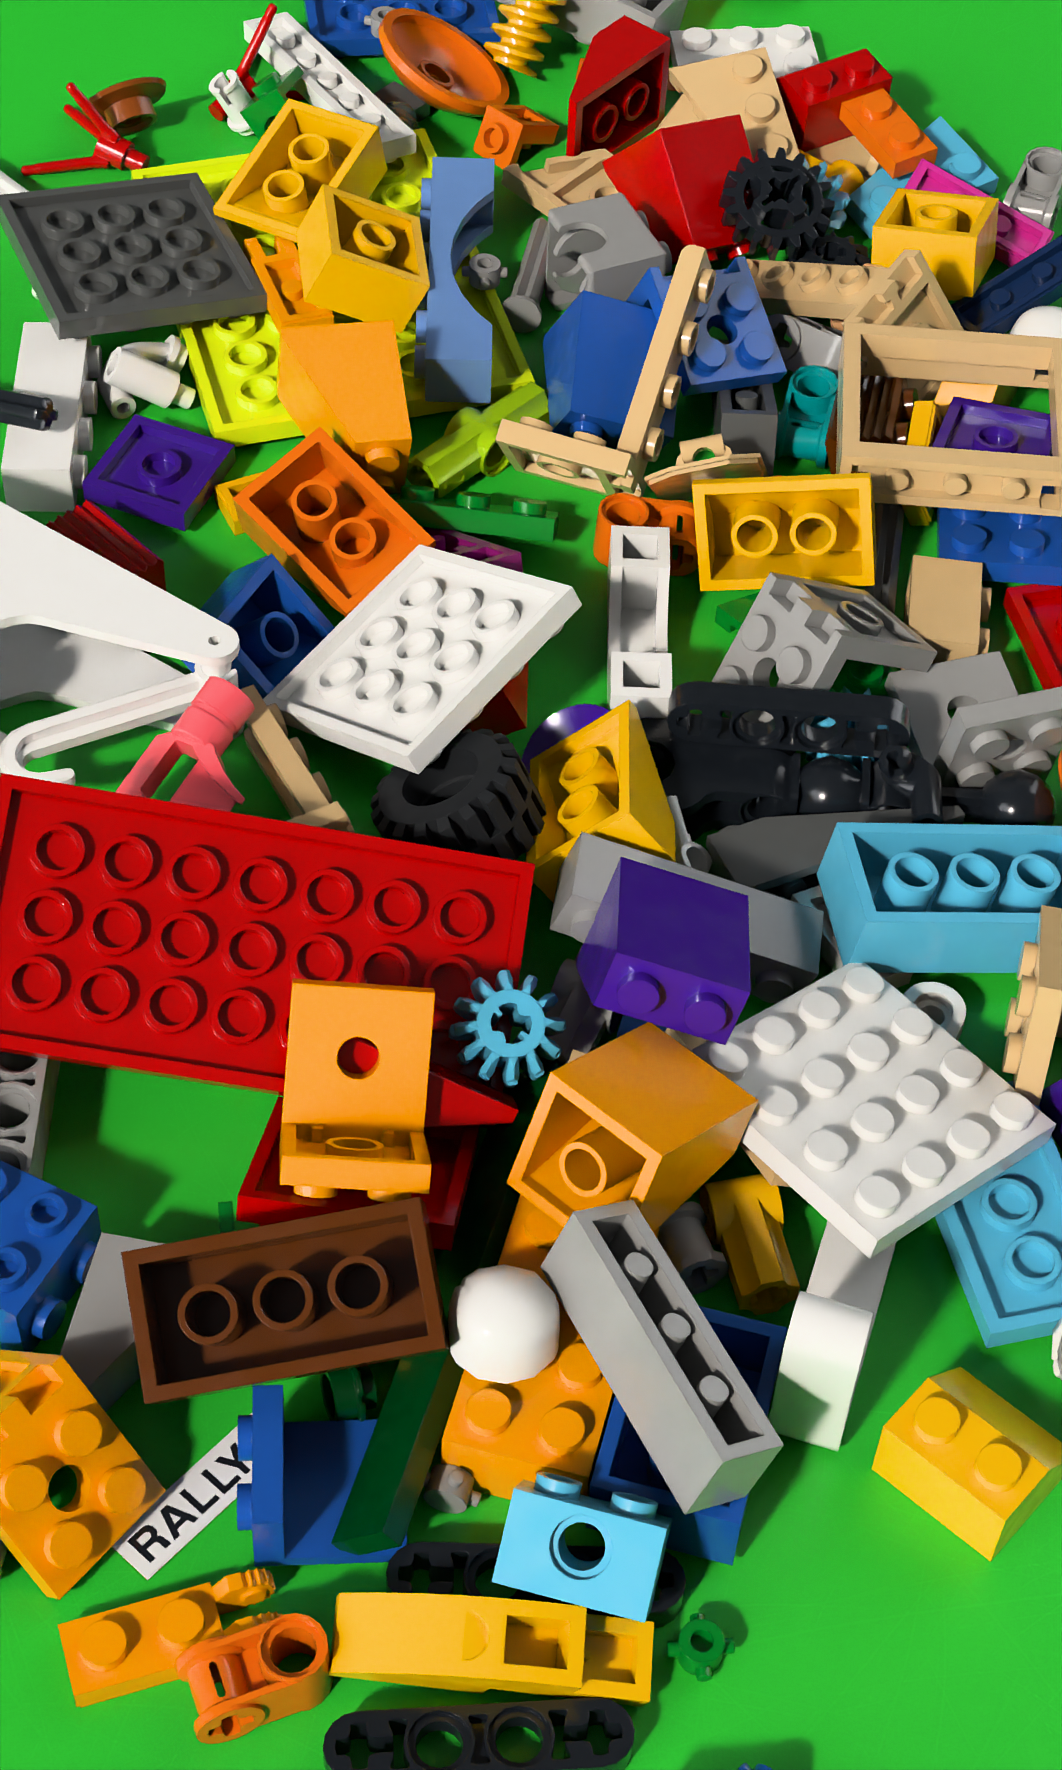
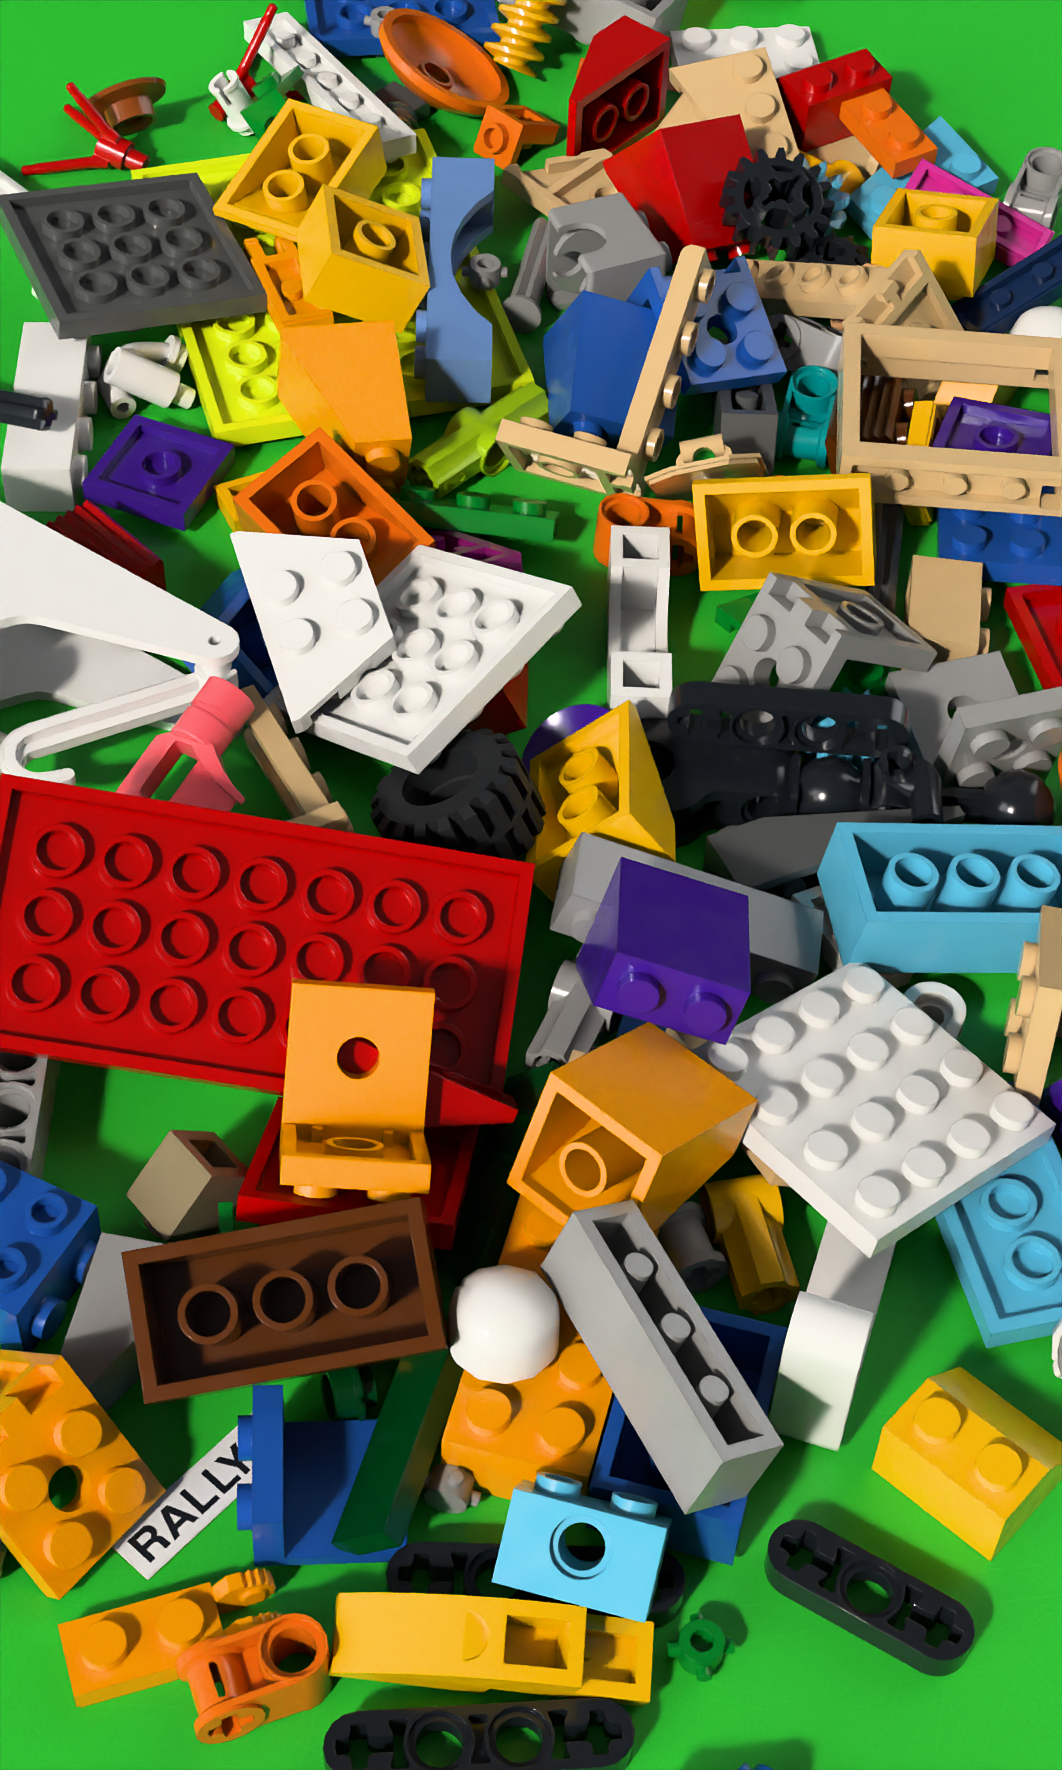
(185, 1183): none -> dark tan brick
(314, 615): none -> white wing
(492, 1045): medium azure gear -> none
(687, 852): white hand -> none
(877, 1629): none -> black beam

